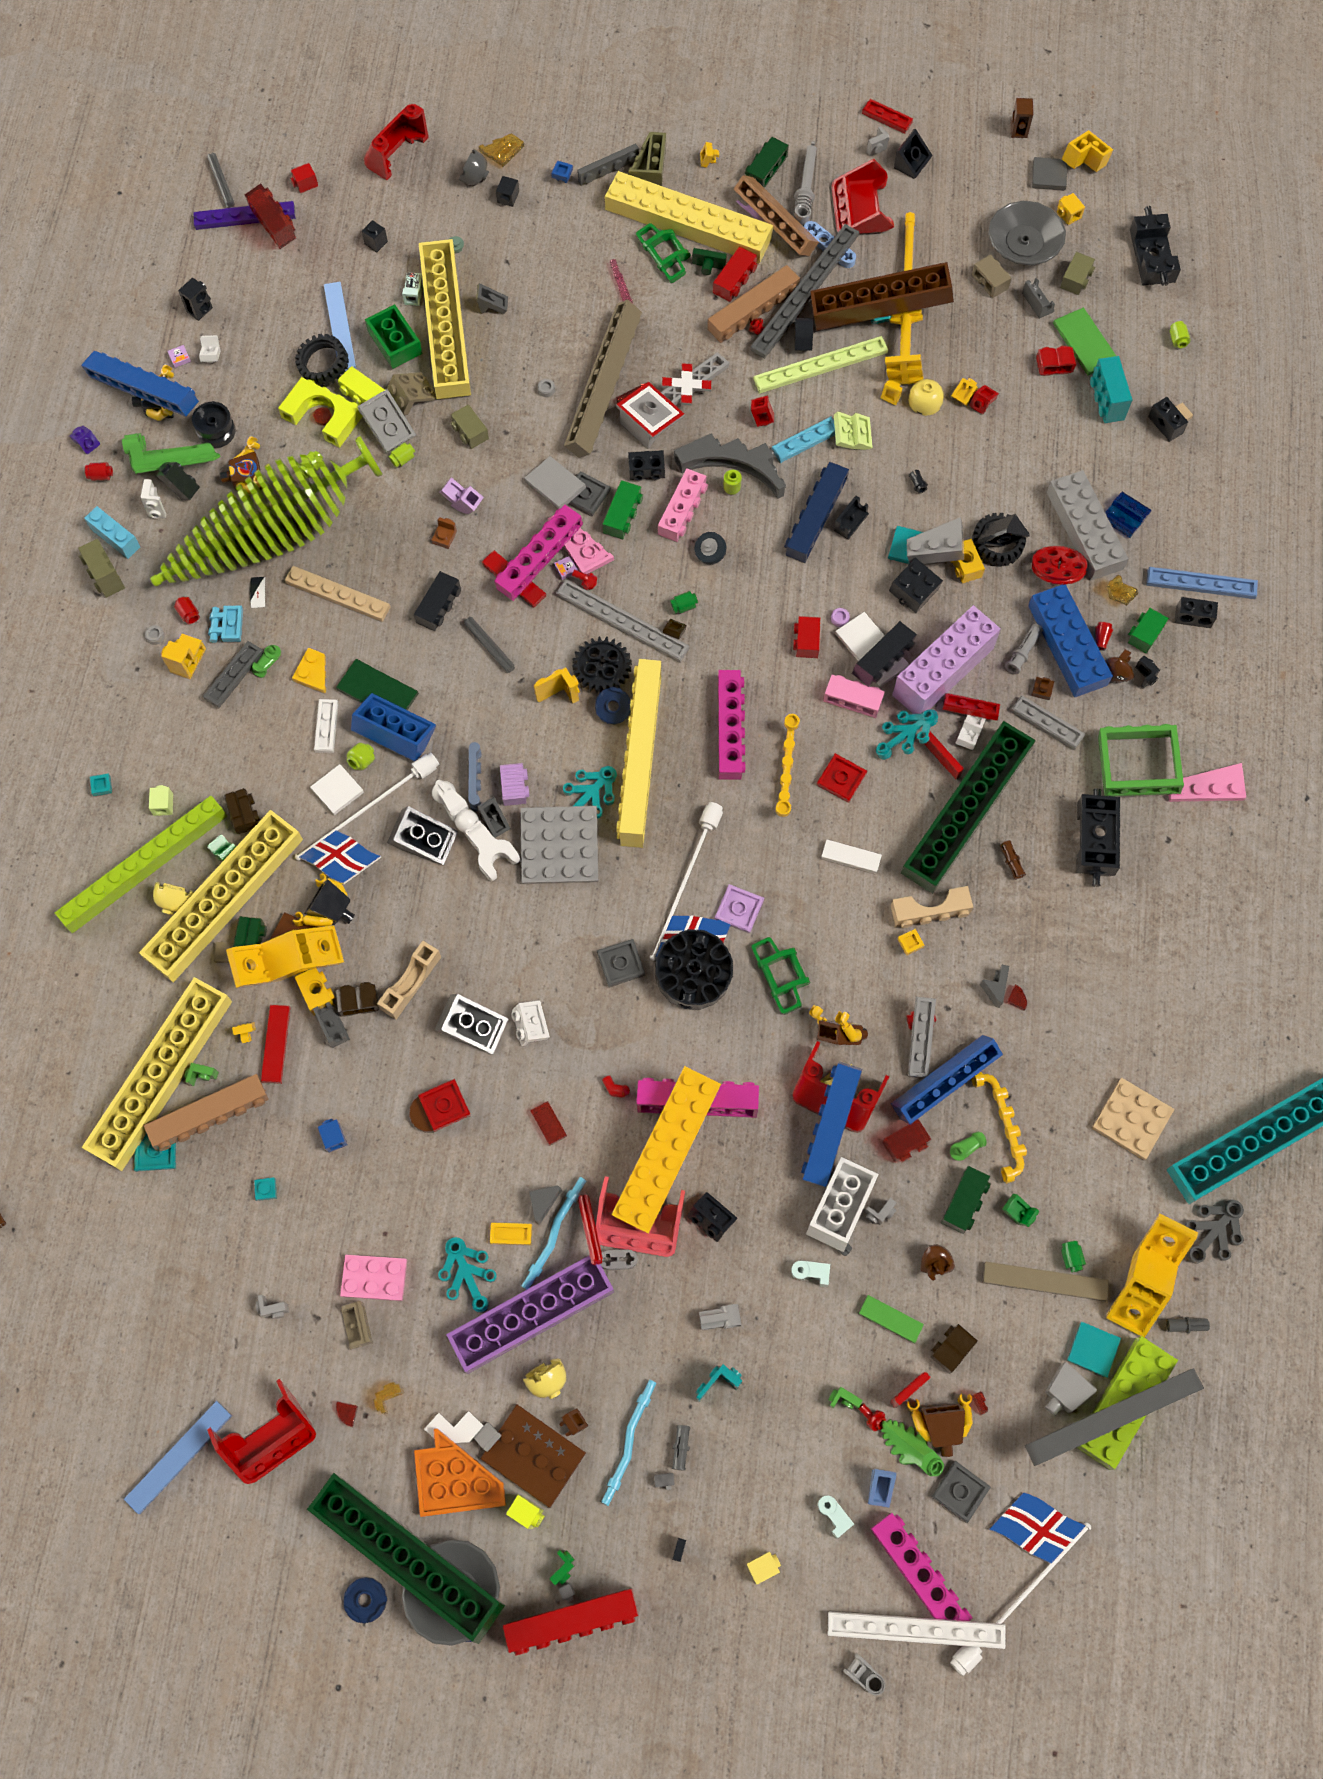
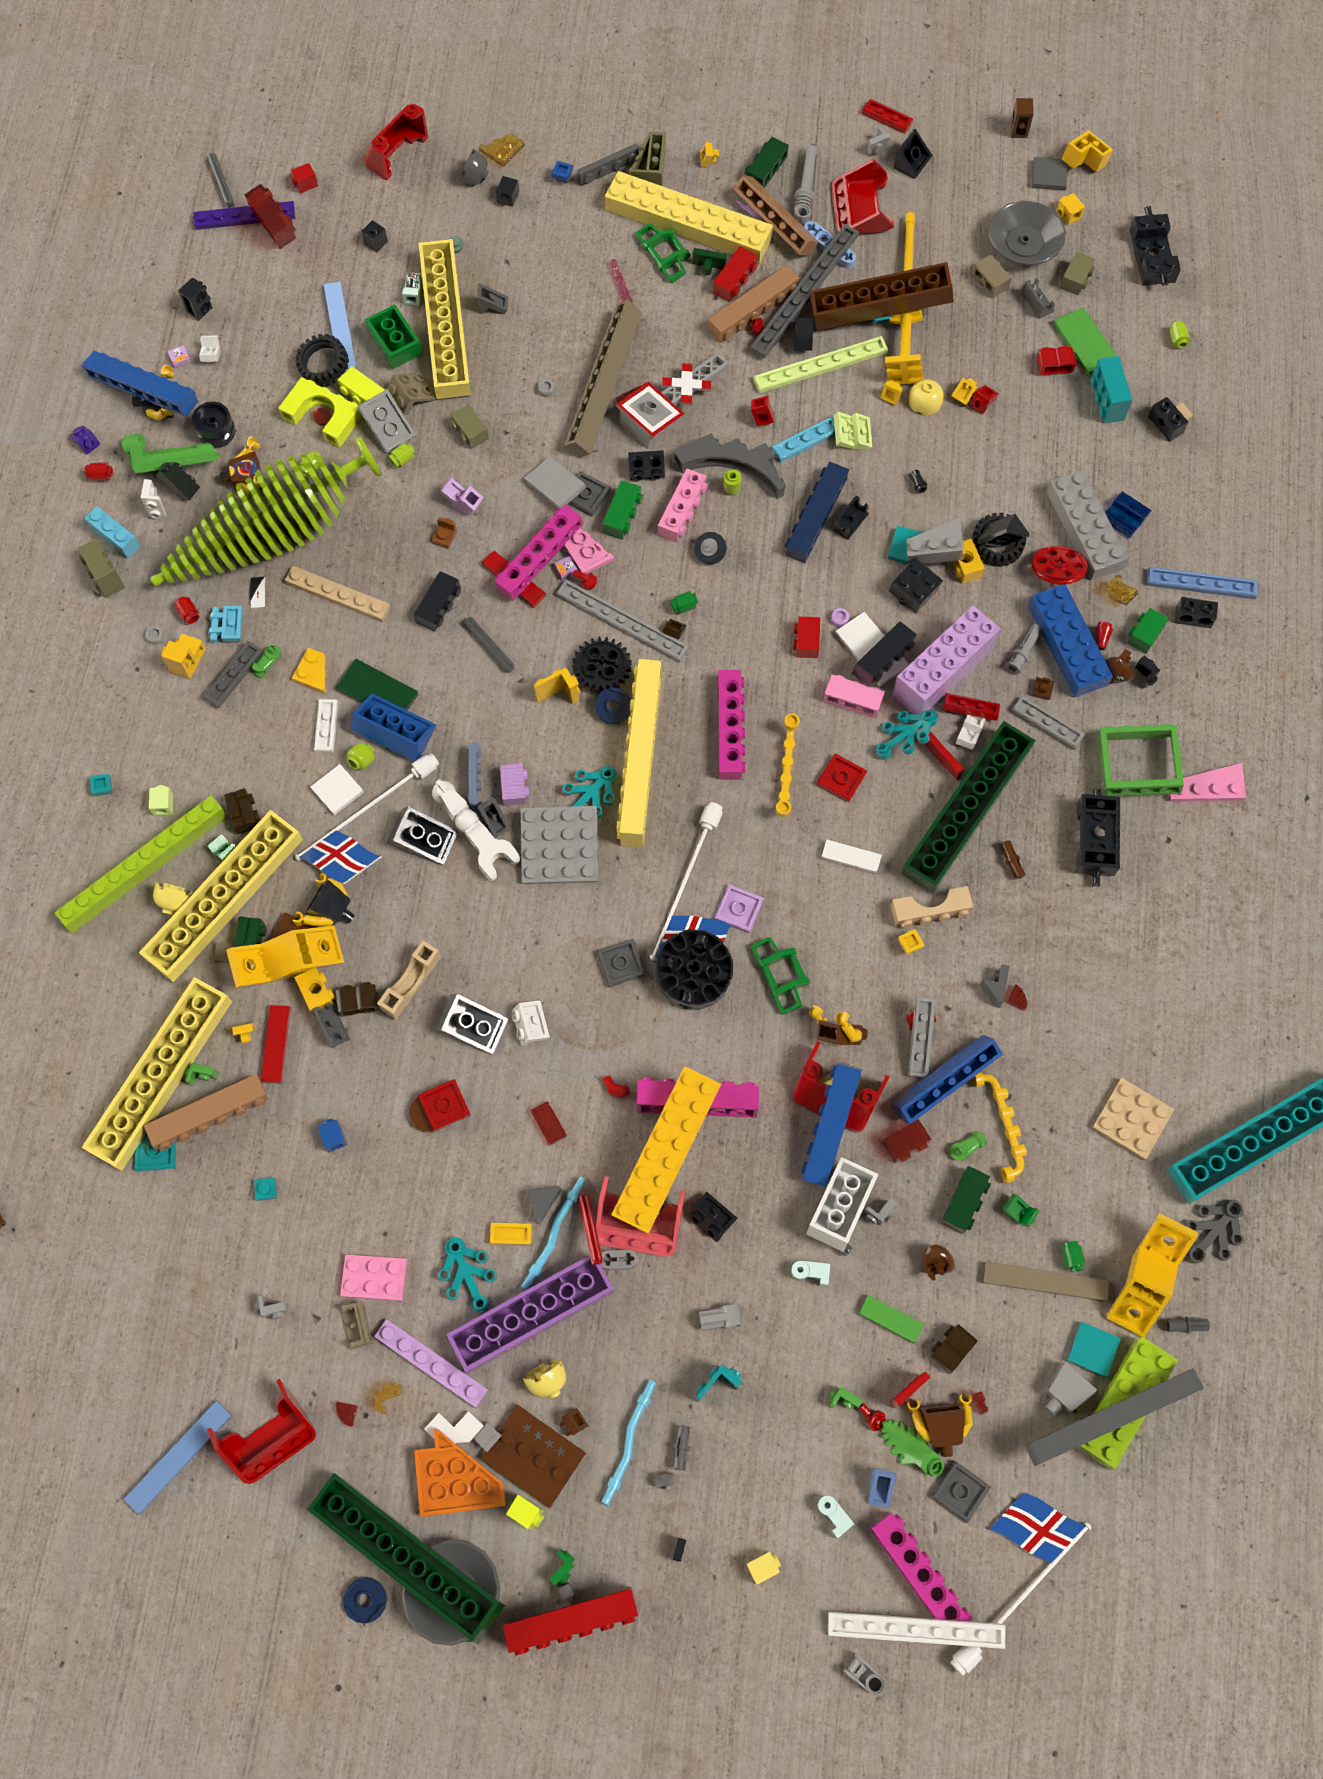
(431, 1363): none -> lavender plate

